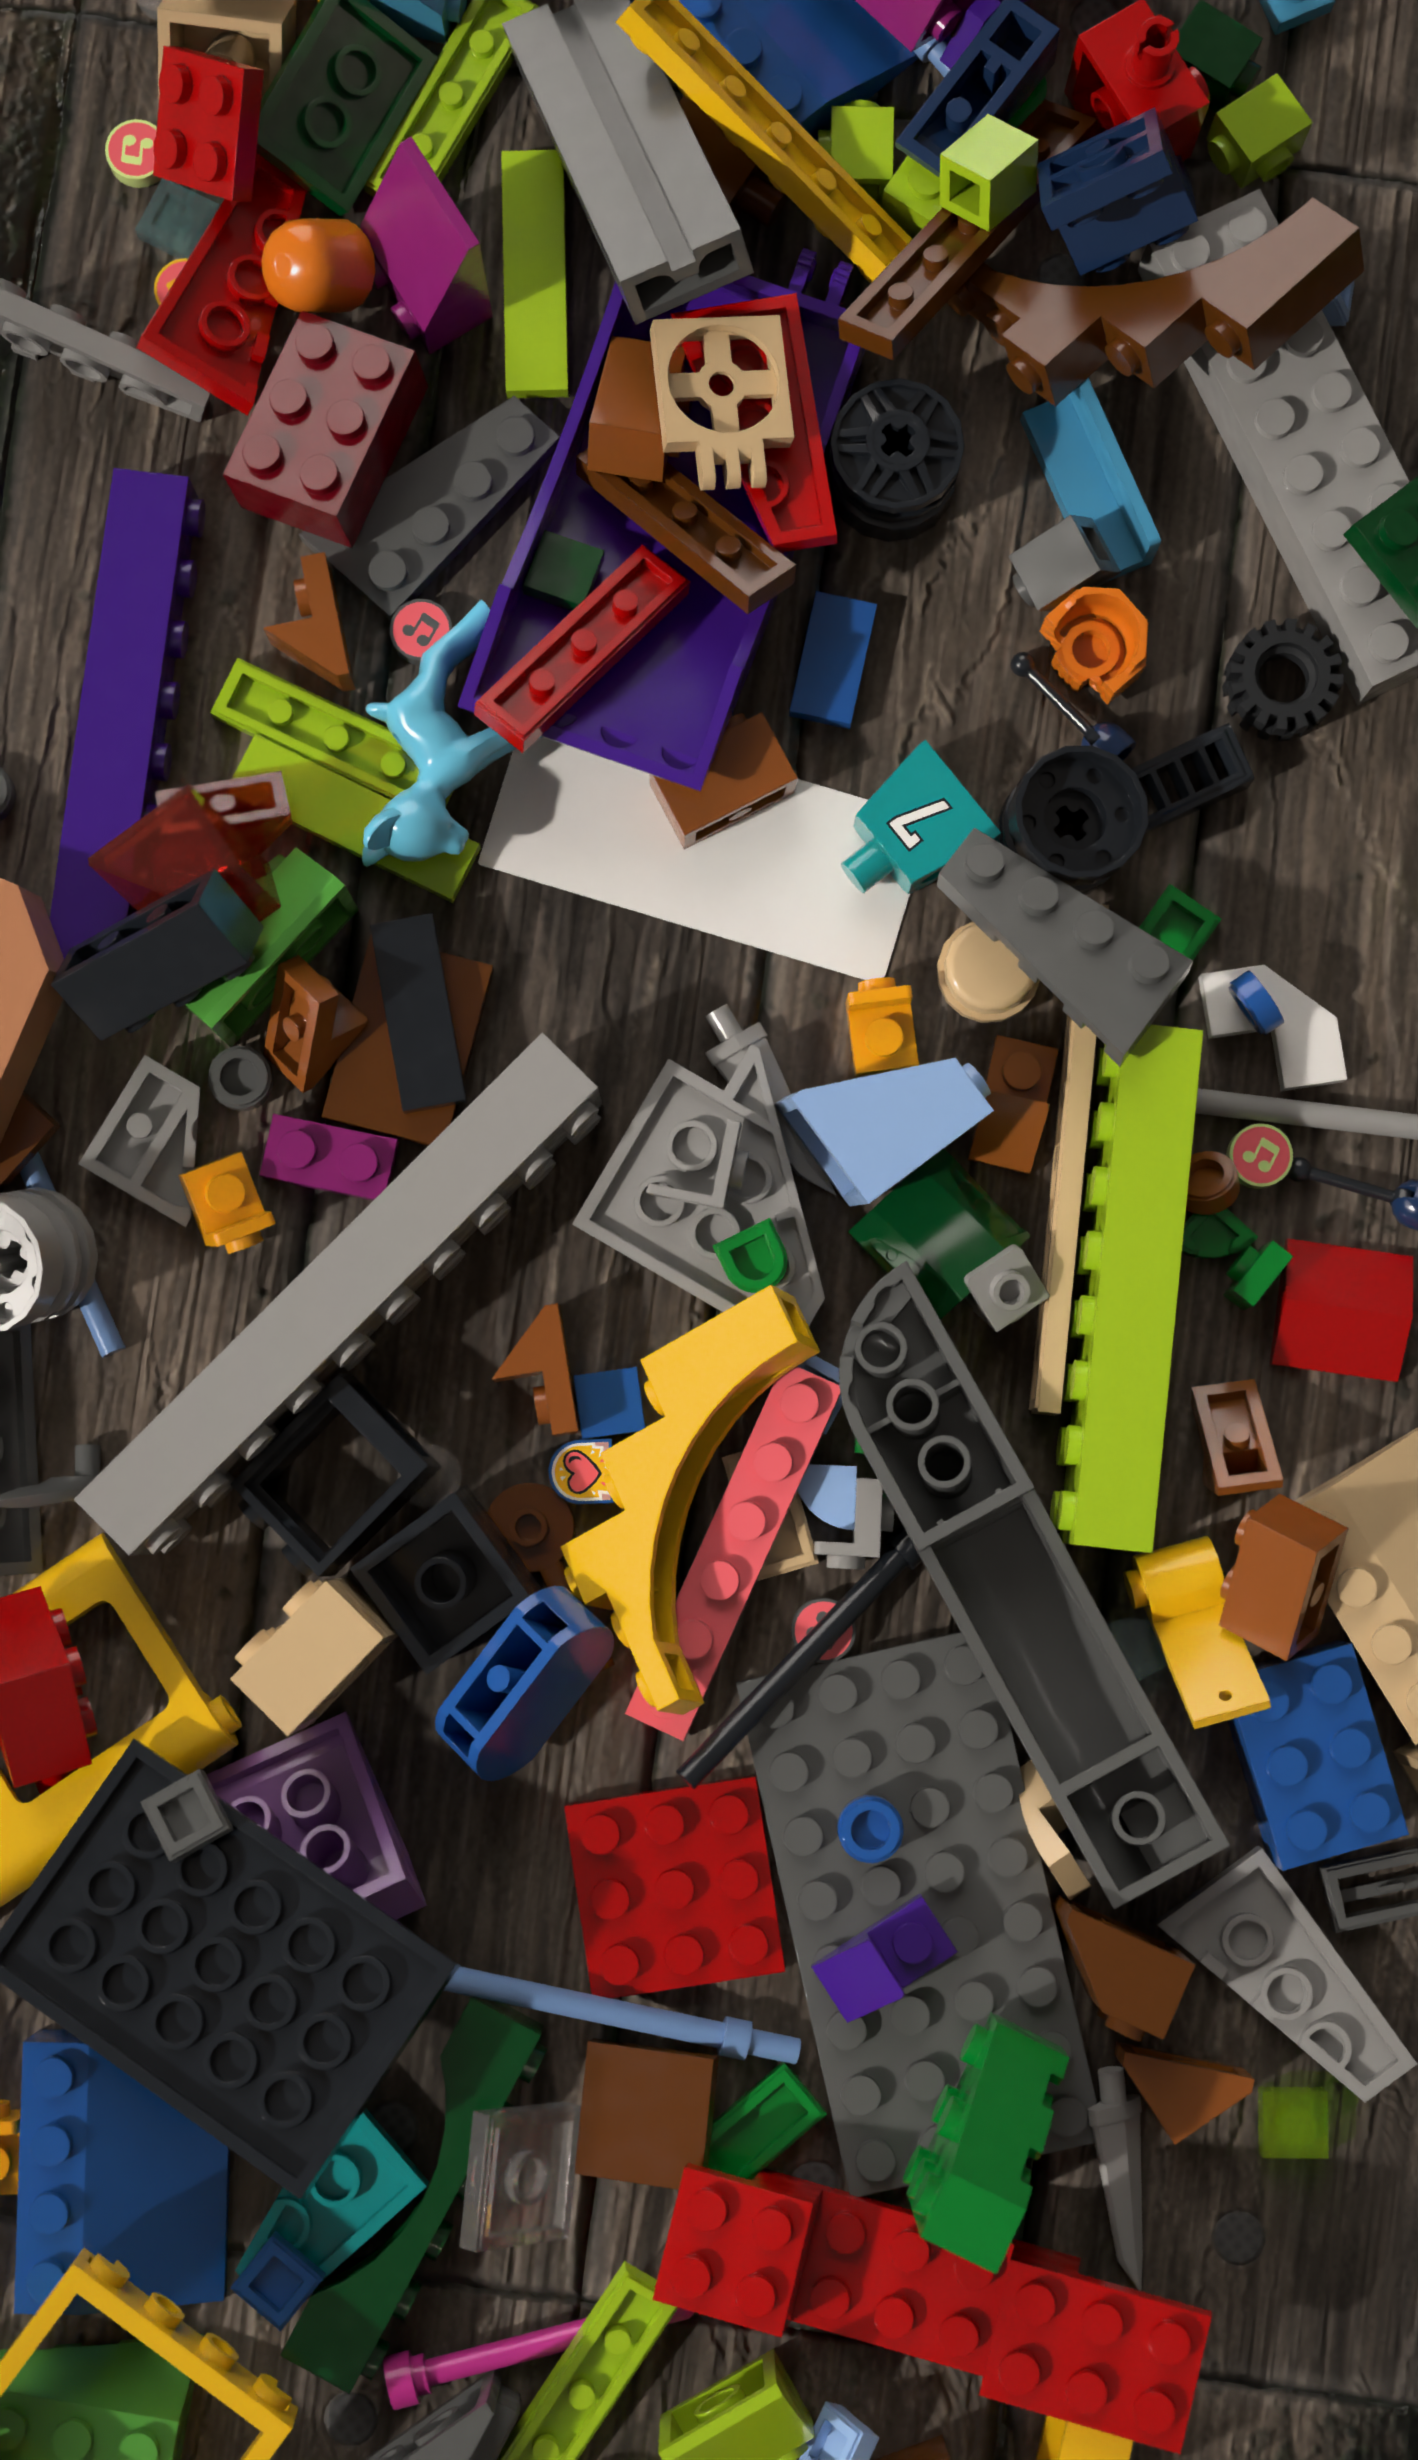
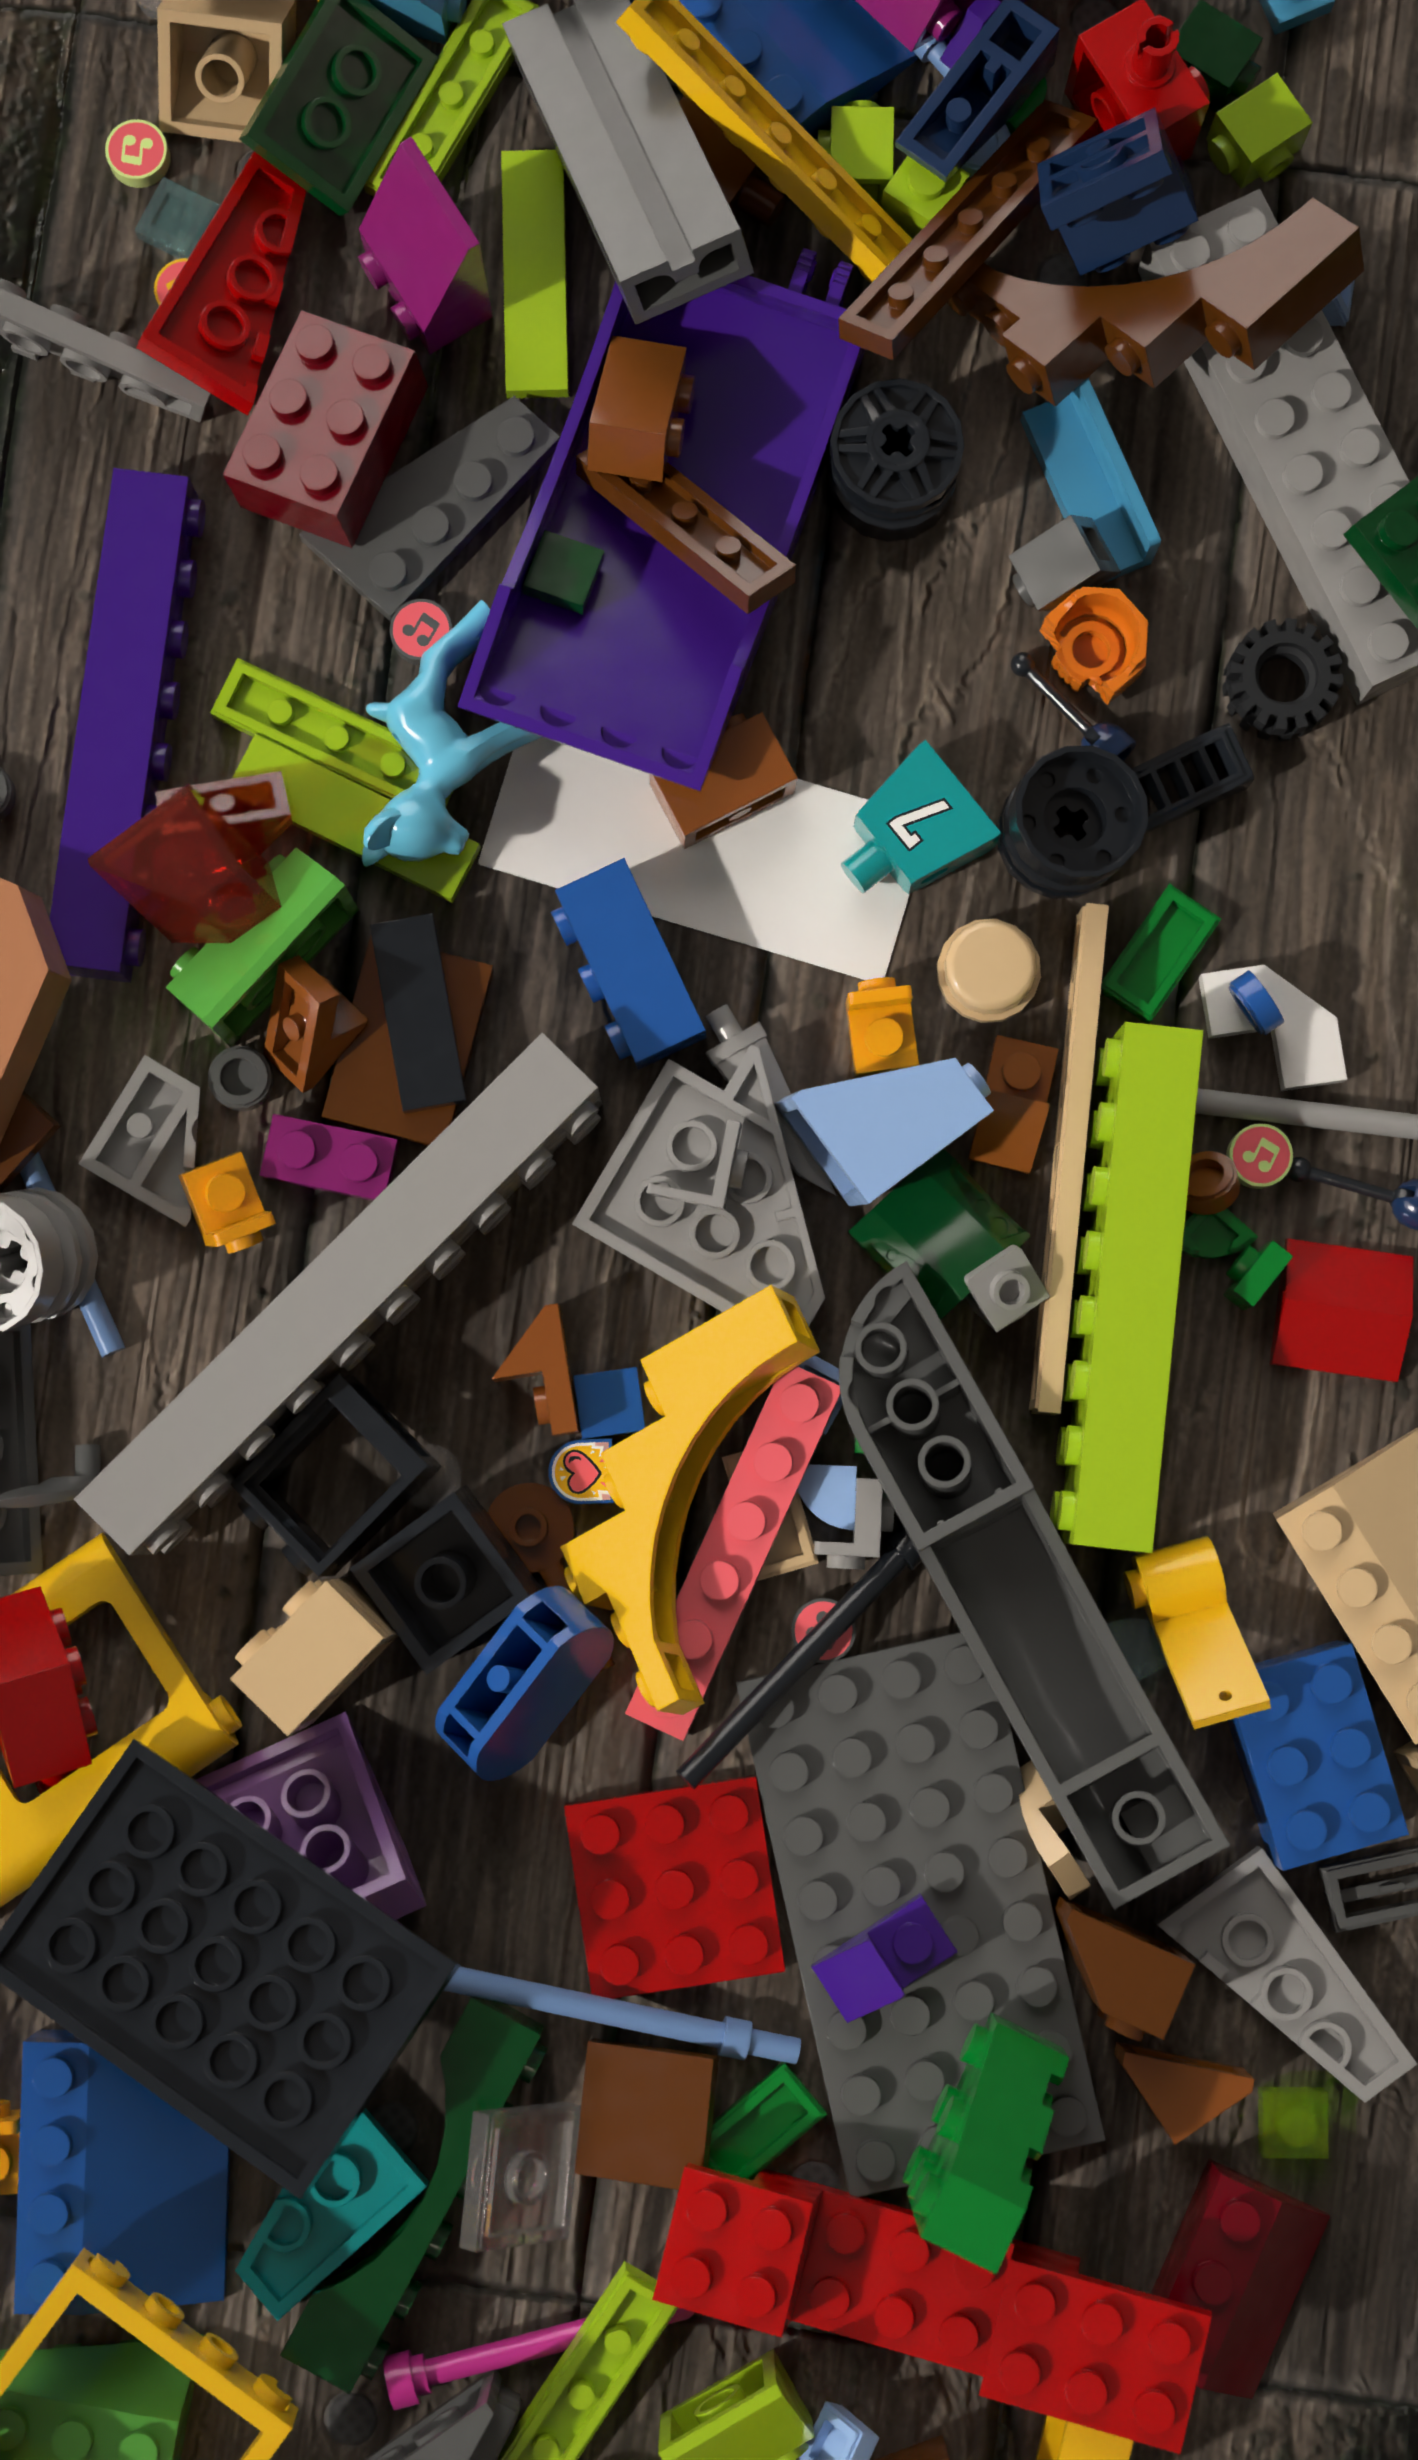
(159, 956): black brick -> none
(187, 1815): dark grey tile -> none
(207, 123): red plate -> none
(278, 2281): blue tile -> none
(319, 265): orange helmet -> none
(319, 640): dark orange slope -> none
(581, 648): red tile -> none
(627, 965): none -> blue brick
(725, 442): tan piece -> none
(753, 1257): green tile -> none
(797, 498): red wing -> none
(832, 660): blue tile -> none
(870, 1829): blue tile -> none
(988, 172): lime brick -> none
(1084, 953): dark grey wing -> none
(1118, 2150): light grey bar -> none
(1235, 1438): dark orange slope -> none
(1245, 2261): none -> dark red slope
(1281, 1576): dark orange brick -> none

